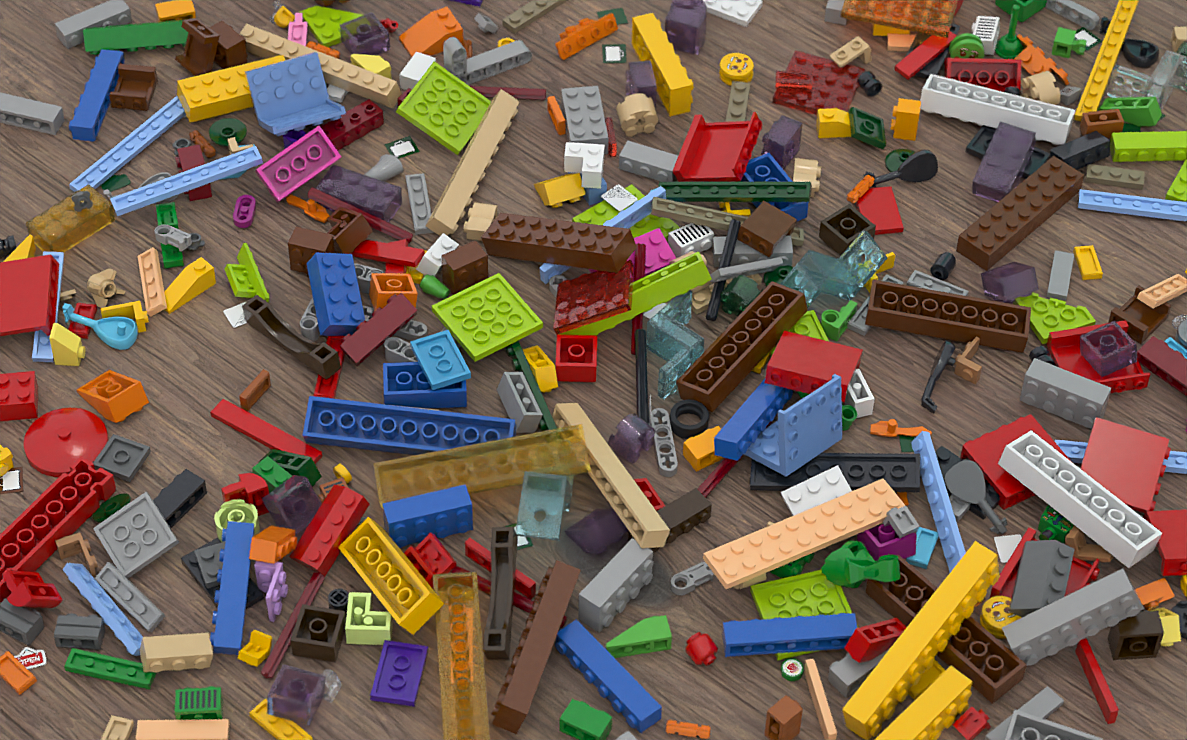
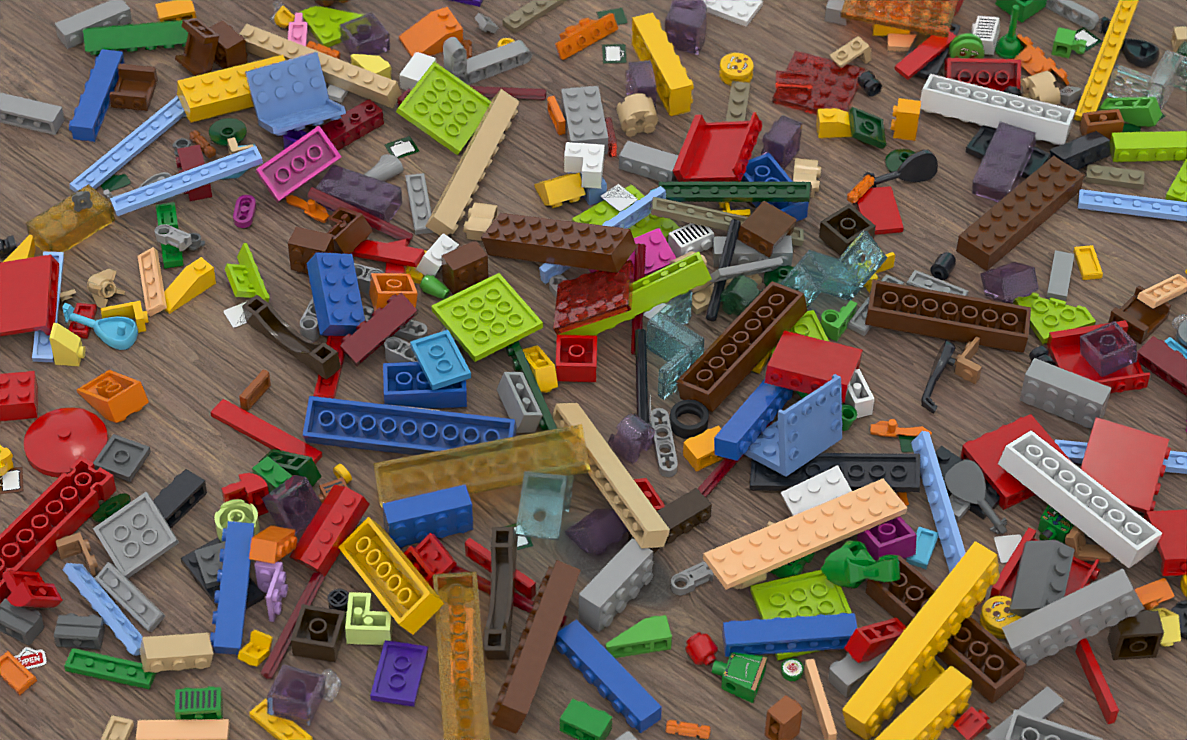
(390, 25): red arm -> none
(741, 674): none -> green torso
(901, 521): light grey bracket -> none

